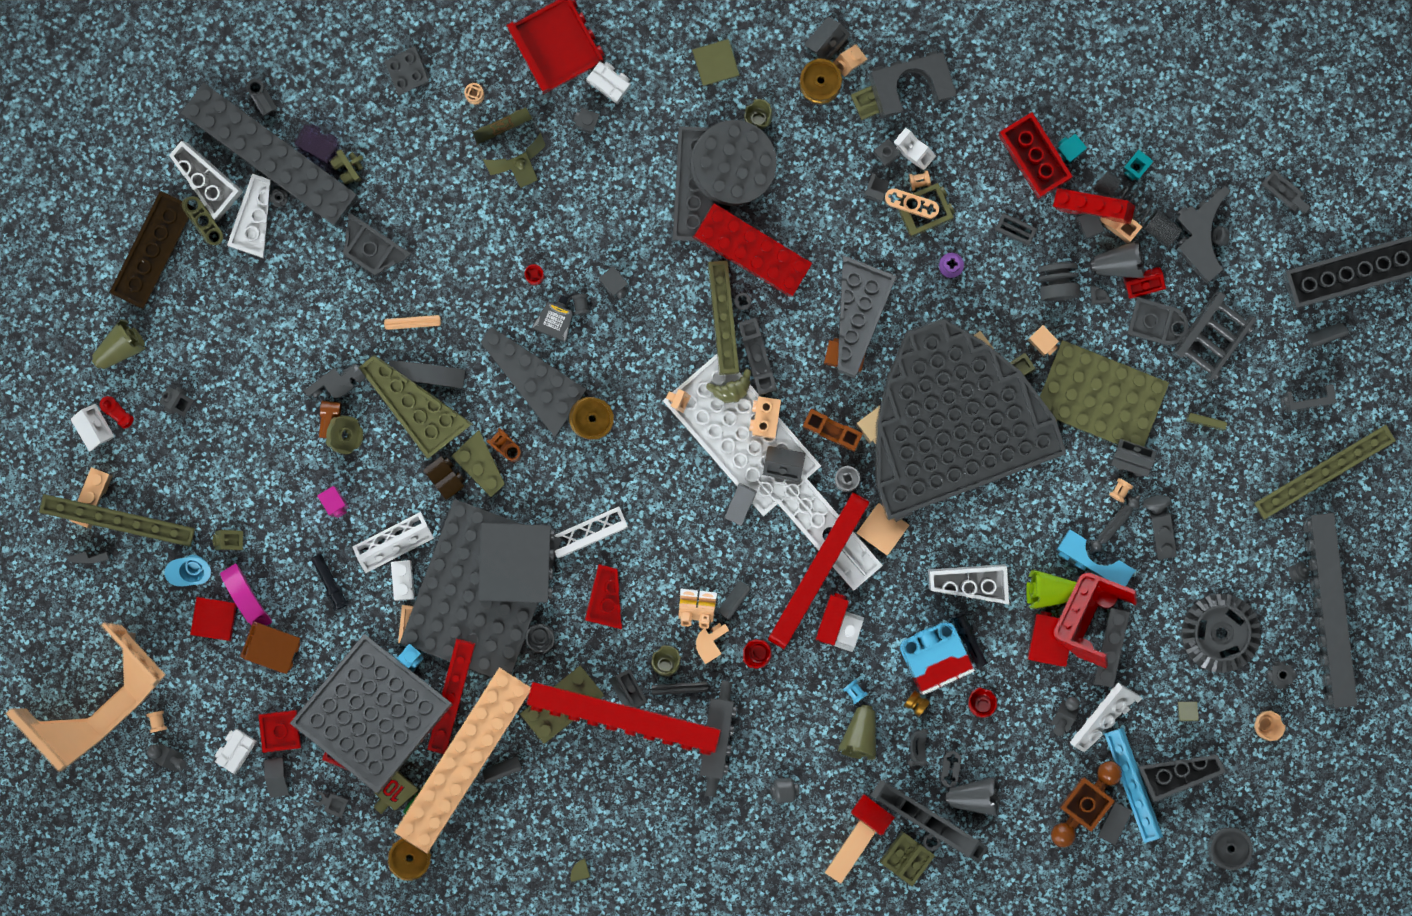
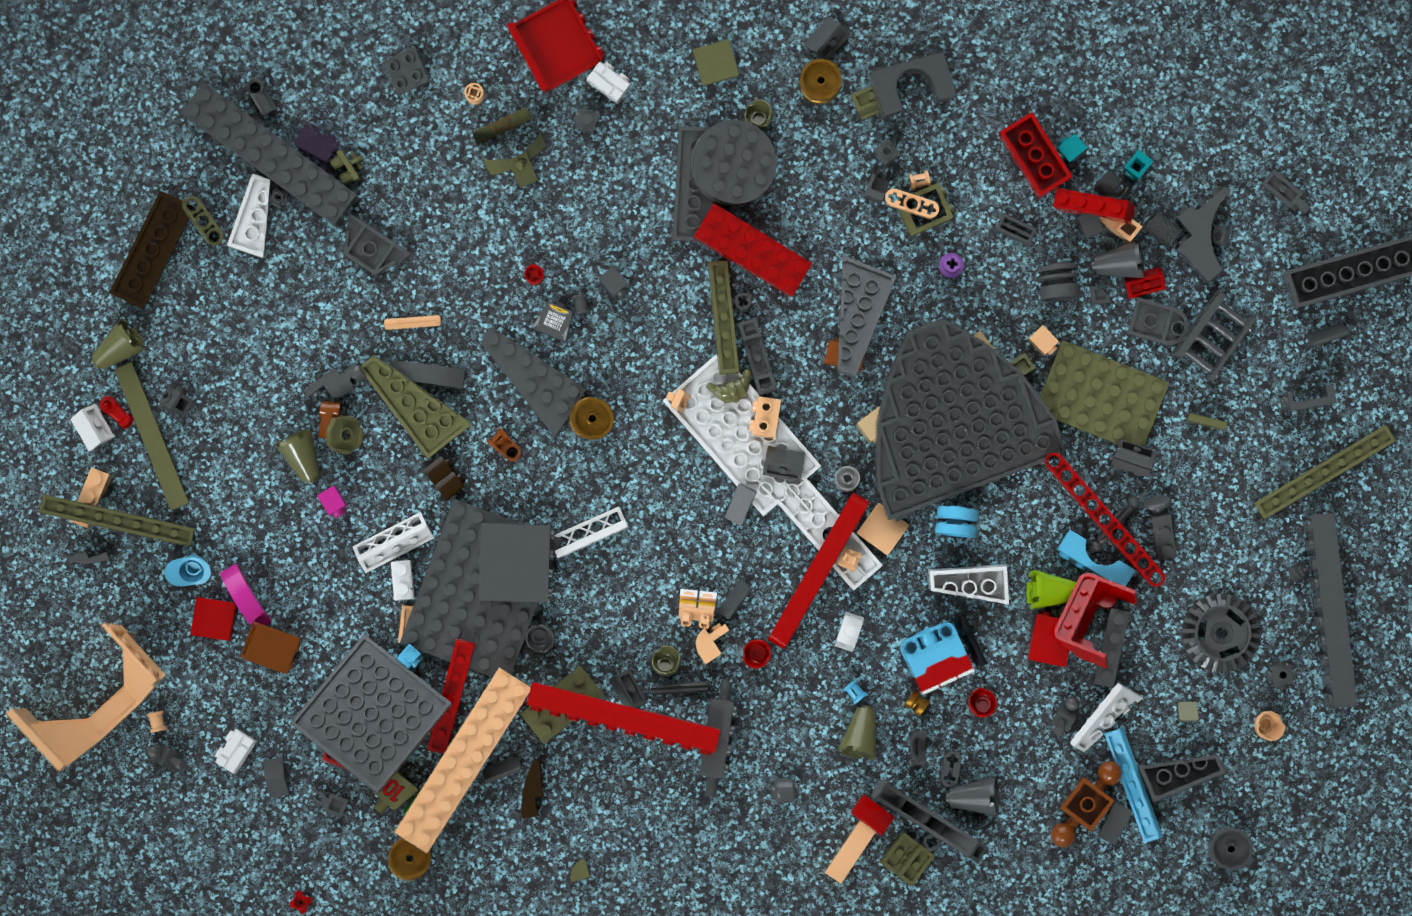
(151, 436): none -> olive tile
(206, 180): white wedge -> none
(228, 540): olive bracket -> none
(277, 732): red plate -> none
(300, 454): none -> olive cone
(301, 907): none -> red plate
(333, 590): black pin -> none
(479, 464): olive wing -> none
(532, 788): none -> dark brown slope
(604, 598): red wing -> none
(832, 431): dark orange arch -> none
(832, 619): red window -> none
(849, 559): none -> light nougat tile
(850, 60): light nougat bracket -> none
(913, 149): white brick -> none
(956, 521): none -> medium azure wheel
(1113, 522): none -> red beam
(1120, 490): light nougat bush -> none

